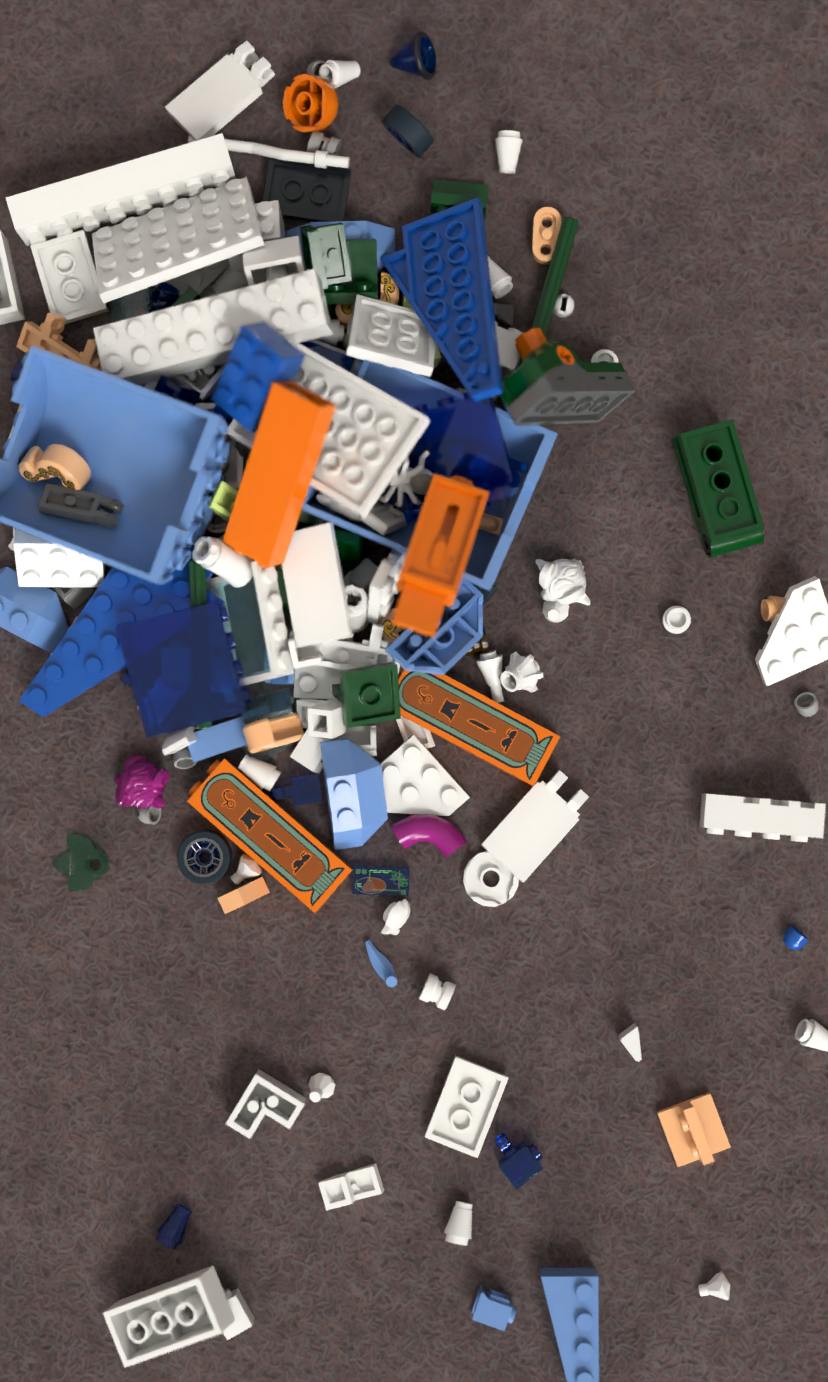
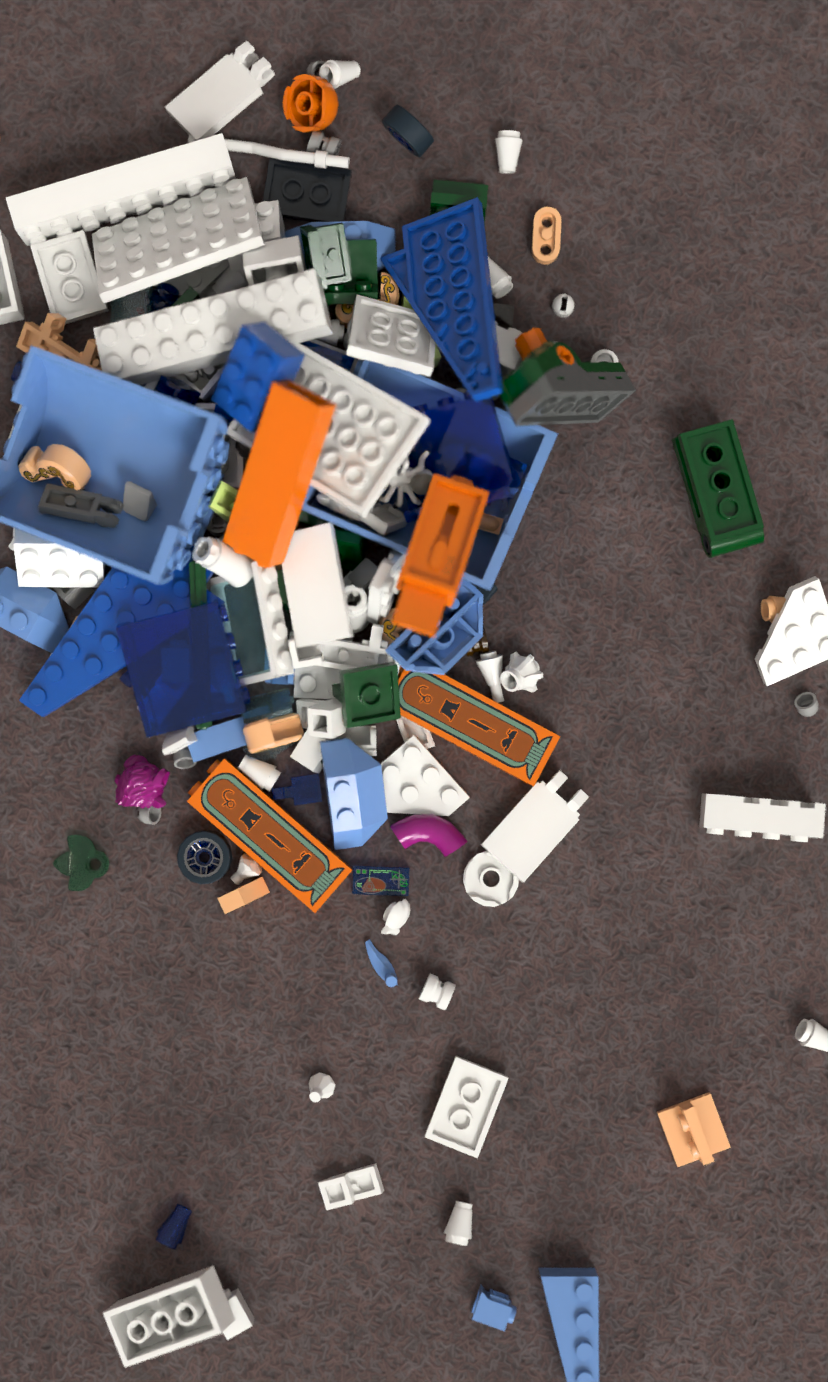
(138, 501): none -> light grey slope
(266, 1097): white brick -> none
(417, 57): clear blue hat -> none
(519, 1162): clear blue brick -> none
(555, 274): dark green axle -> none
(555, 611): white rock -> none
(563, 581): white hair -> none
(631, 1041): white slope -> none
(676, 619): white plate -> none
(717, 1286): white rock -> none
(794, 938): blue hinge -> none

